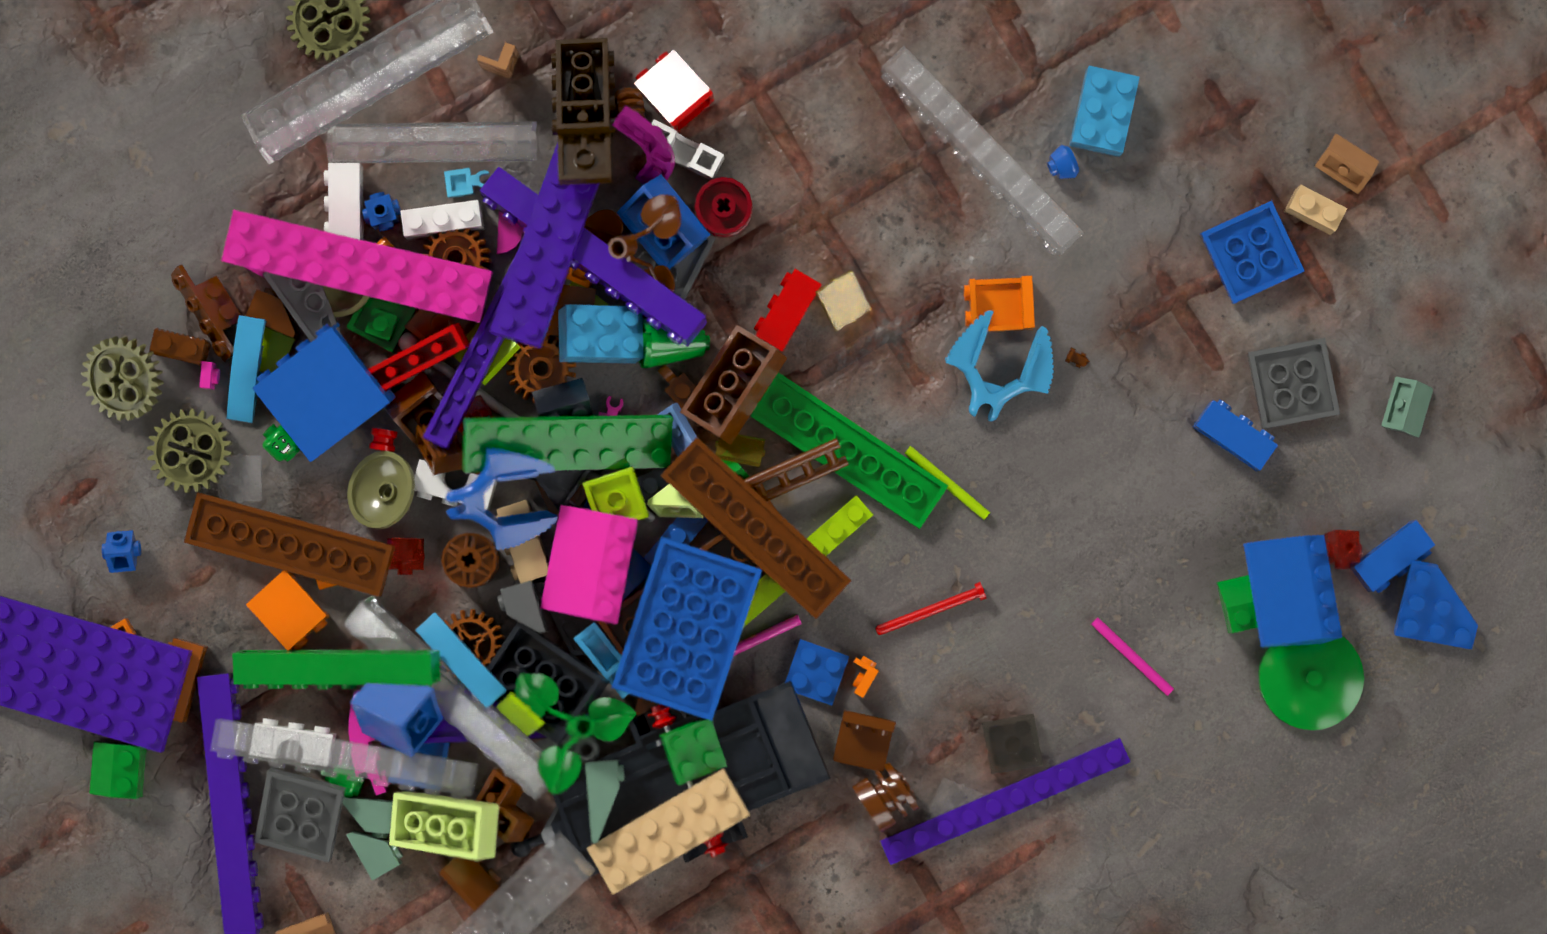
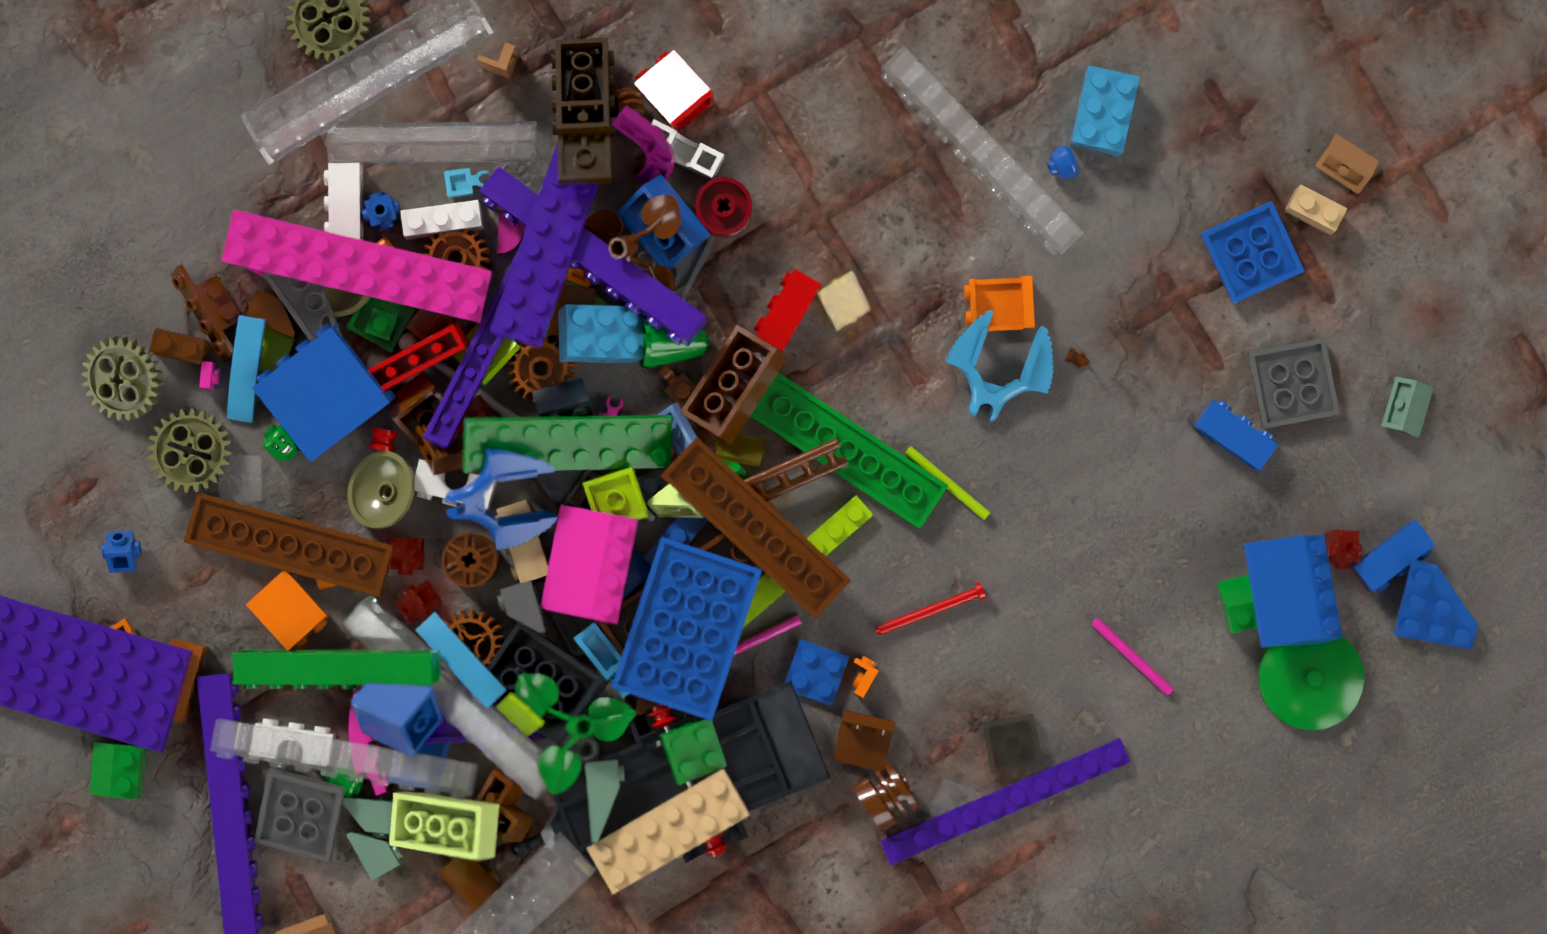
(418, 602): none -> clear red brick

